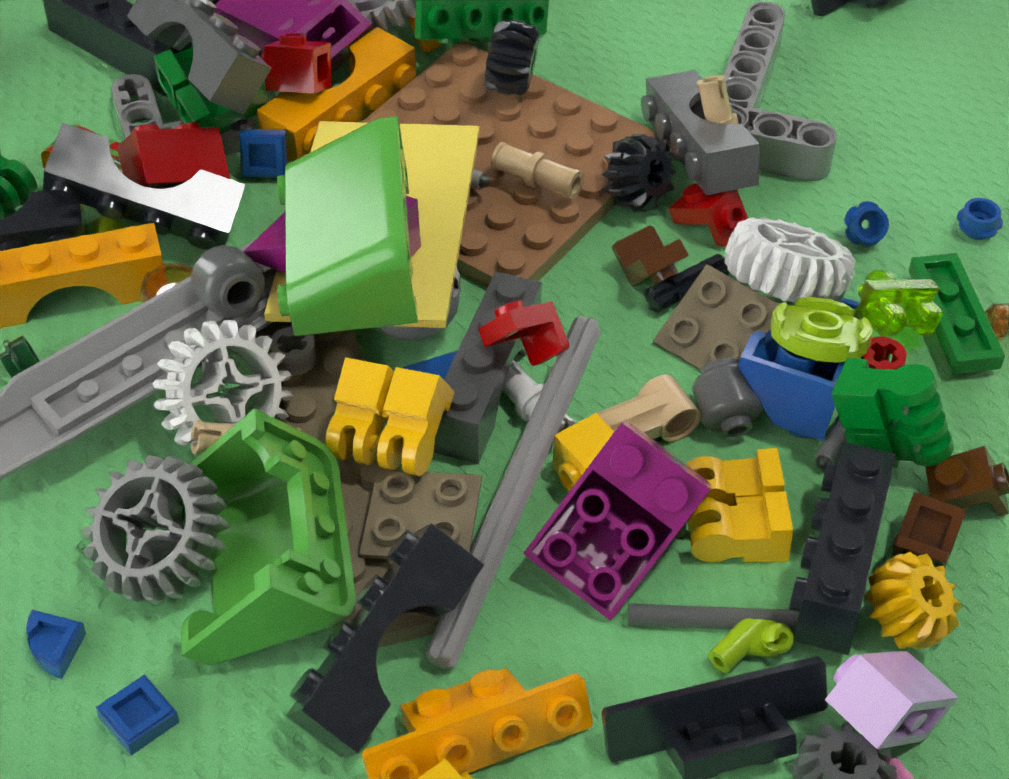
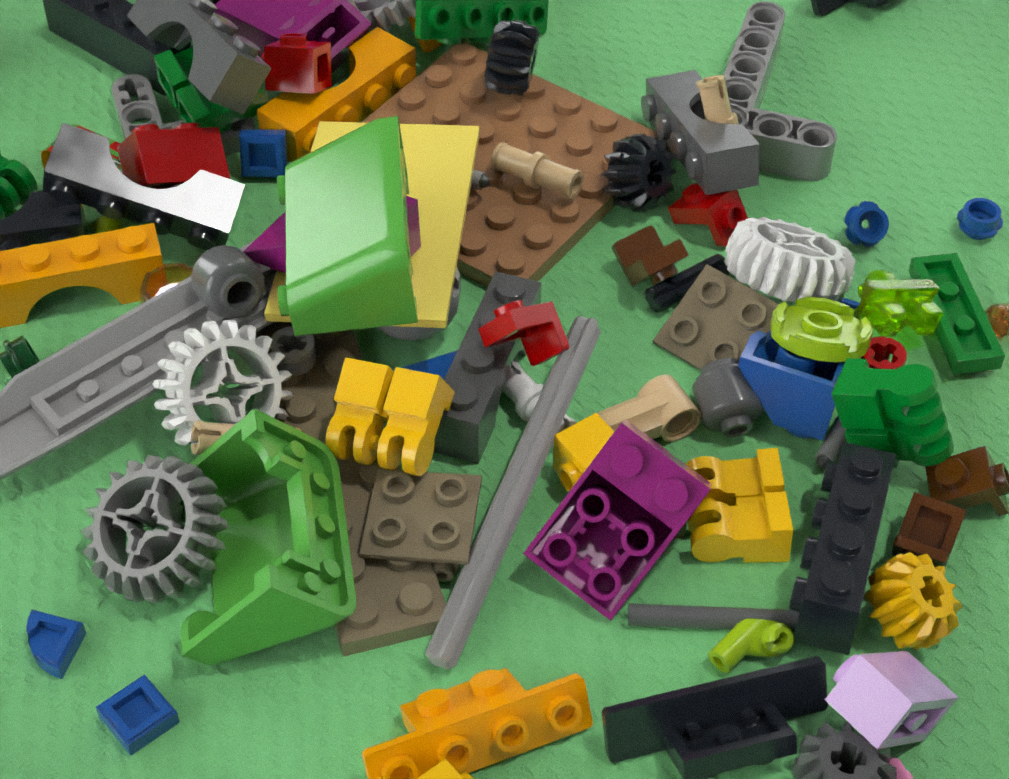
(344, 696): black arch -> none

